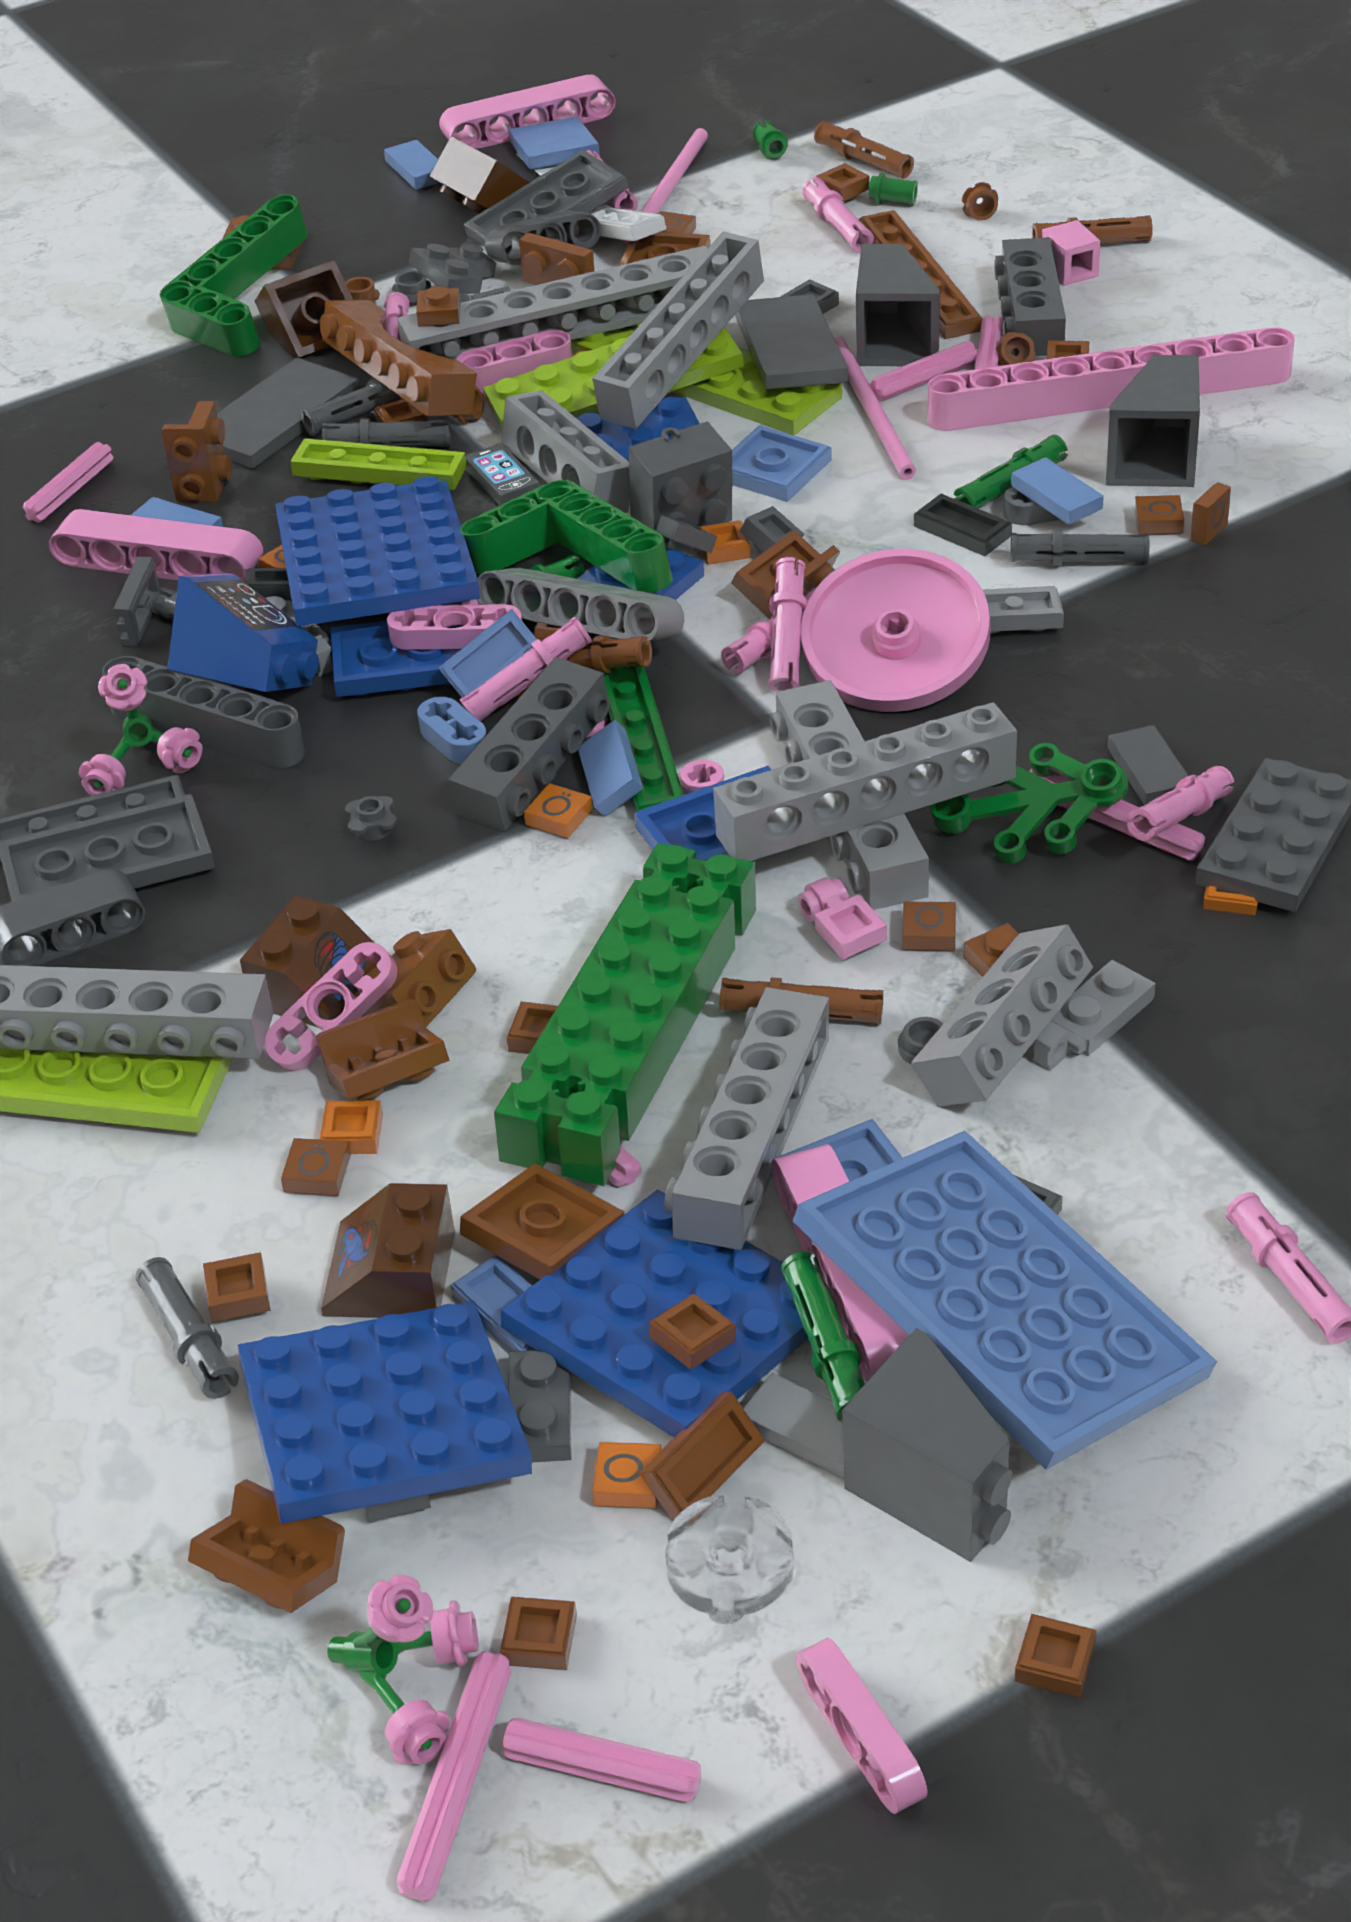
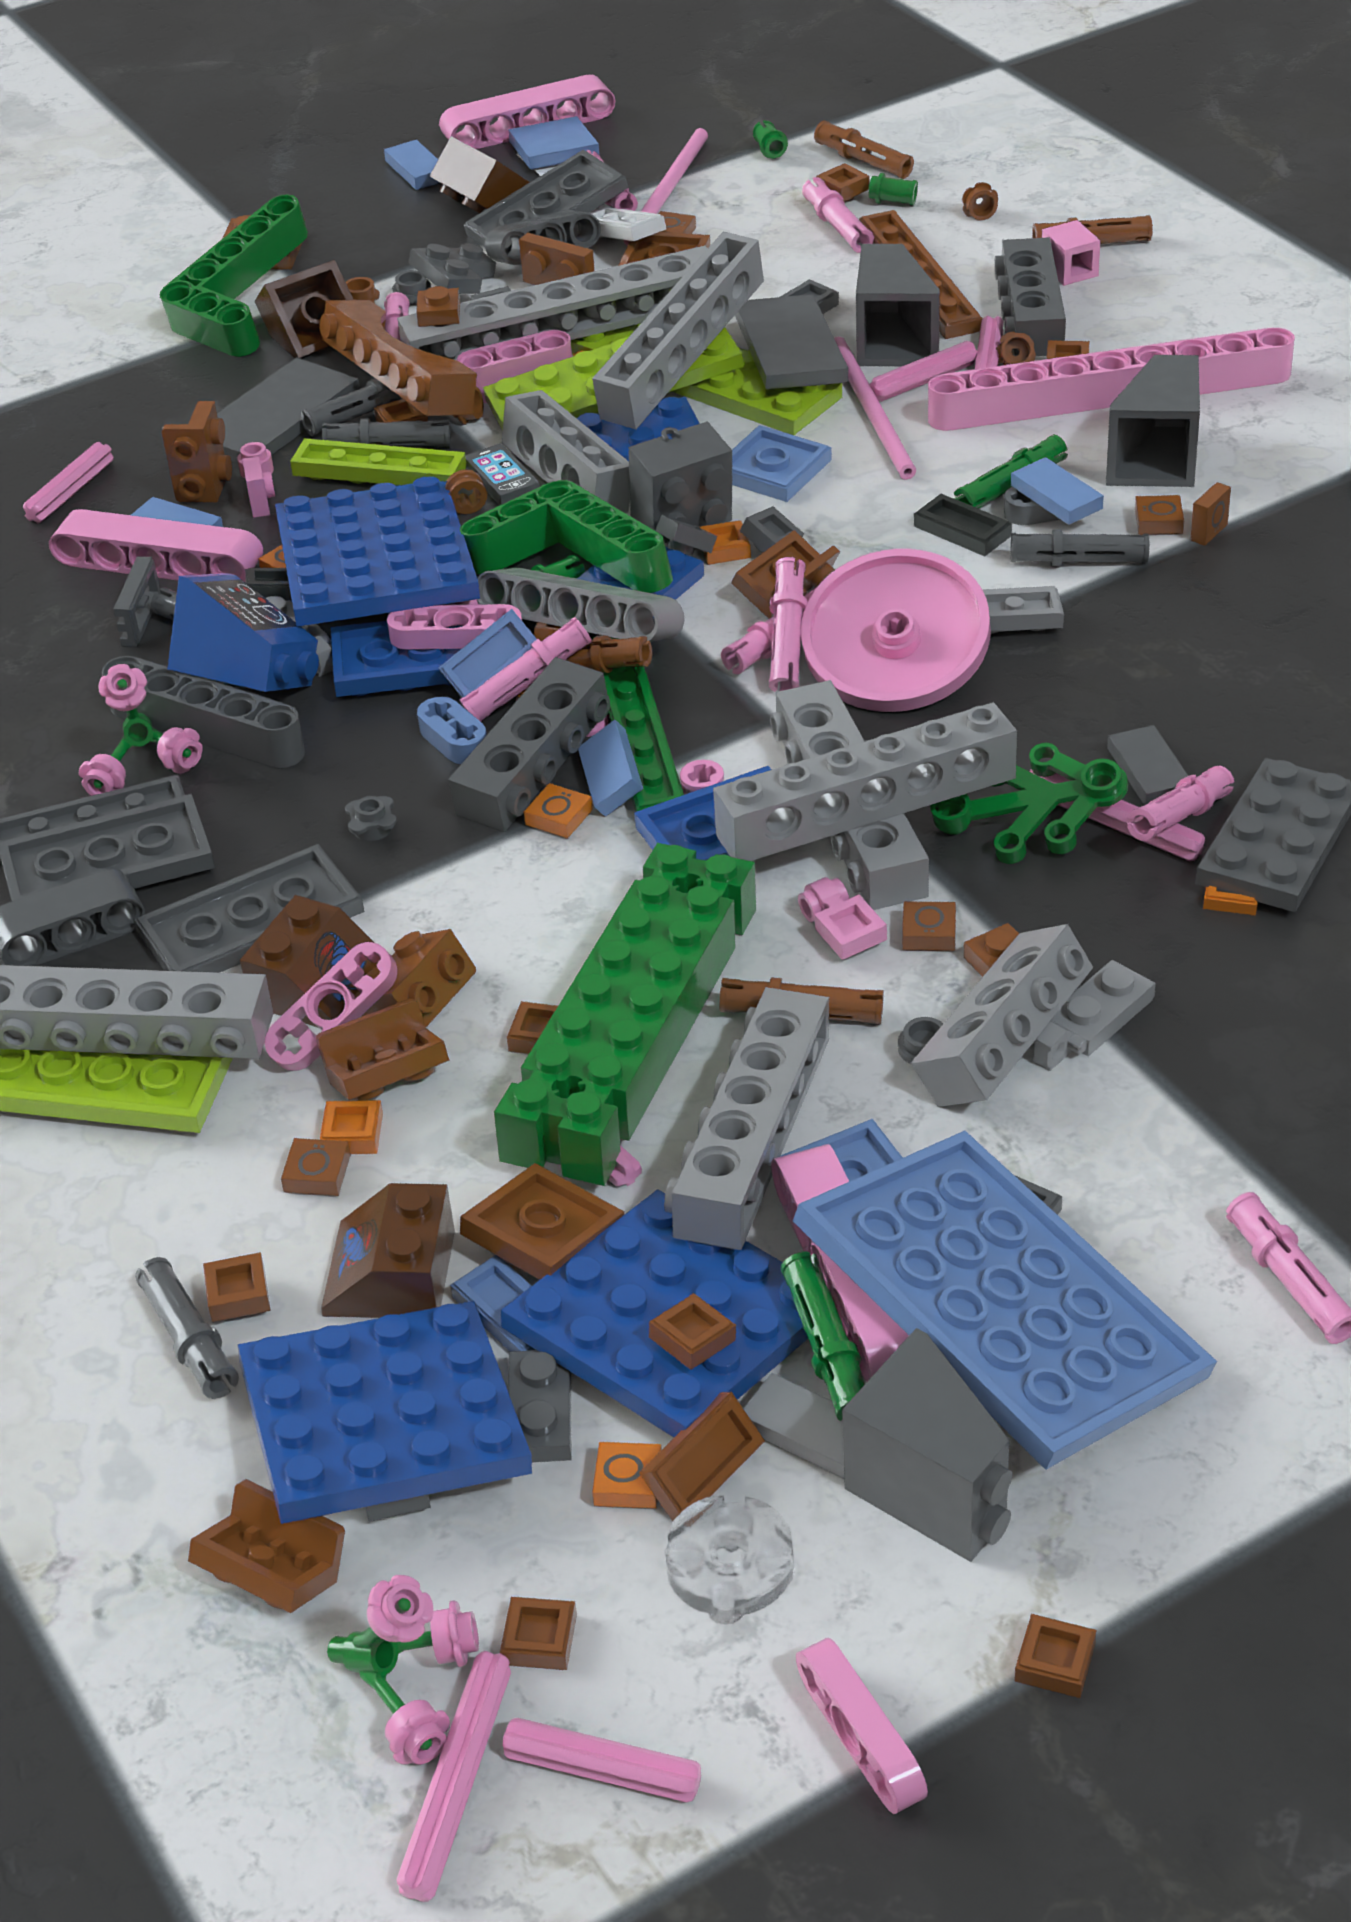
(223, 922): none -> dark grey tile
(256, 467): none -> bright pink plate
(469, 480): none -> dark orange bush

